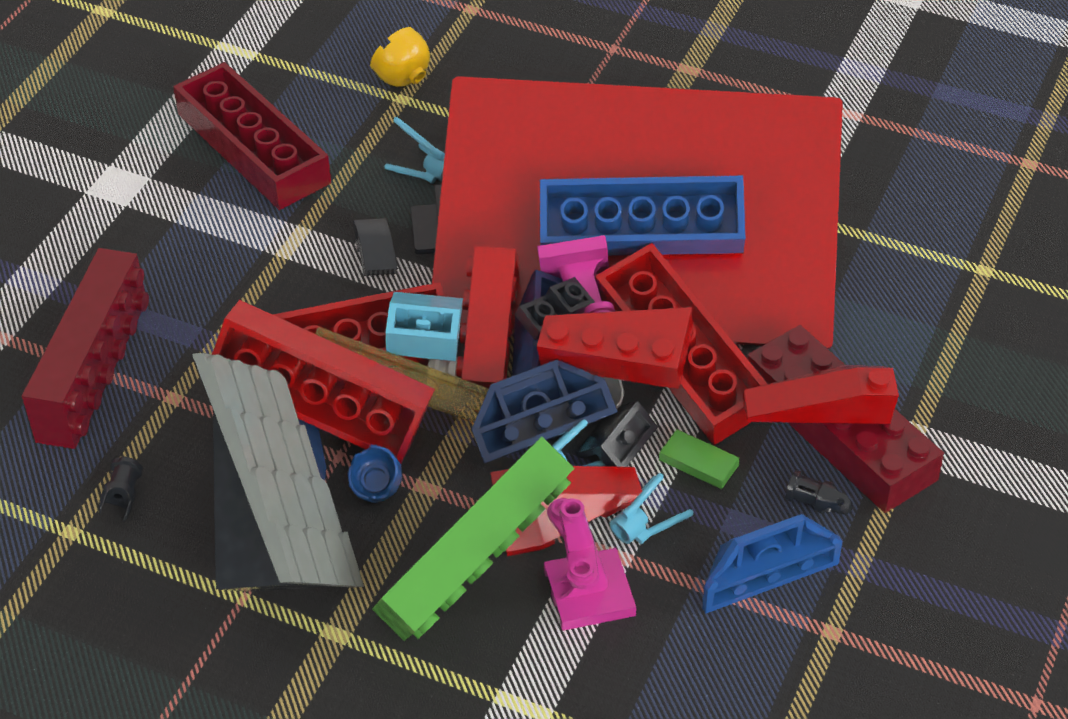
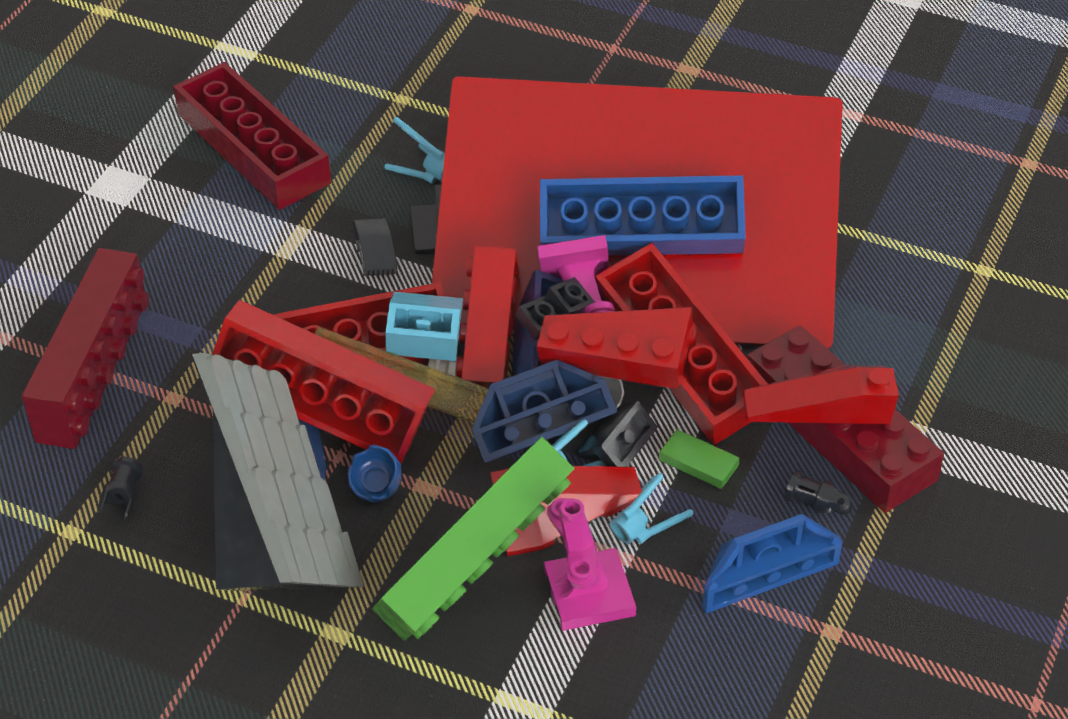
(403, 59): yellow cylinder -> none

